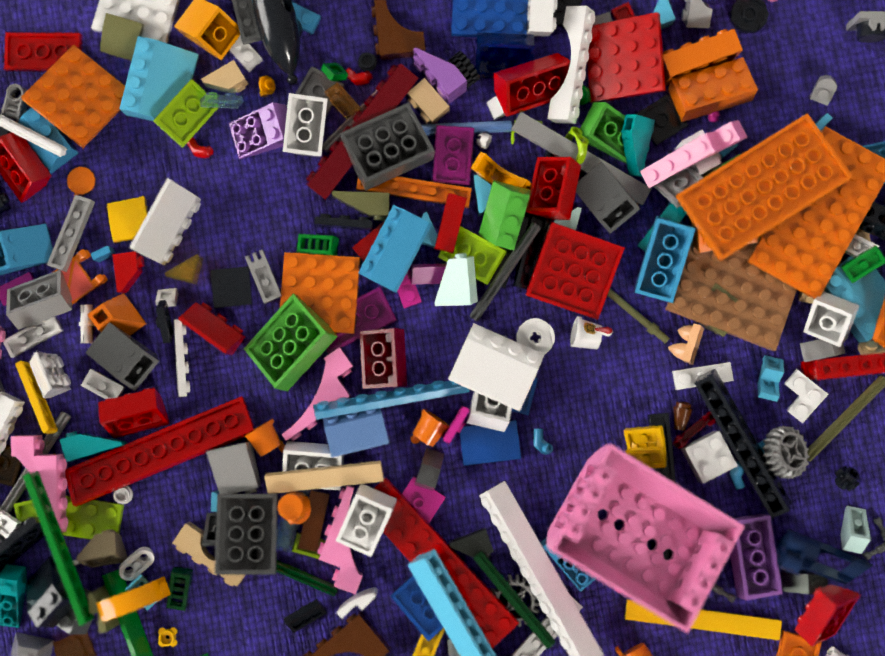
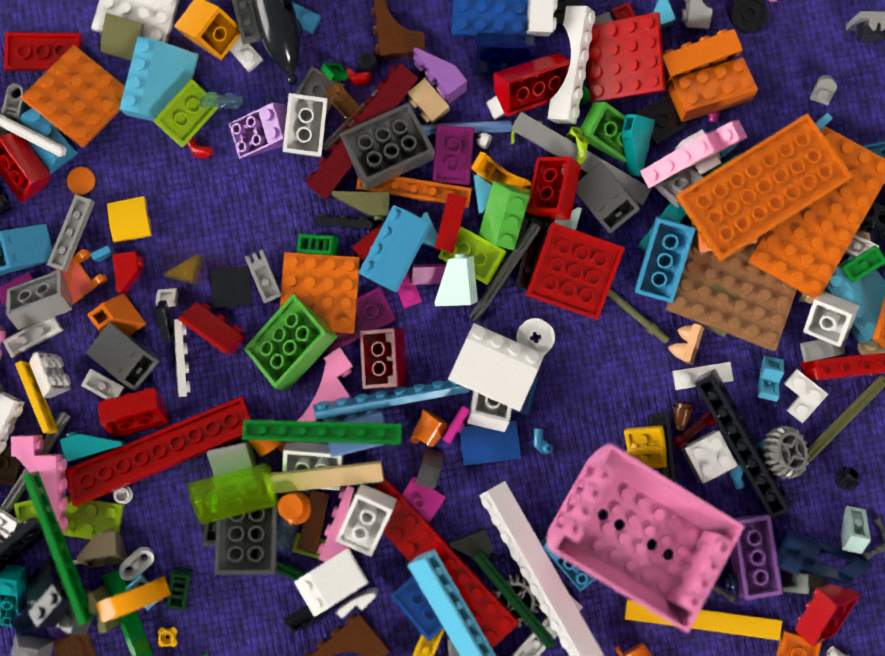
(22, 622): none -> dark blue tile
(86, 324): white pin -> none
(166, 222): white slope -> none
(190, 541): tan arch -> none
(226, 79): tan slope -> none
(233, 494): none -> clear neon green slope
(266, 86): light orange plate -> none
(322, 432): none -> green plate
(331, 582): none -> white slope
(465, 67): black tyre -> none
(587, 334): white hat -> none
(730, 581): none -> dark blue plate

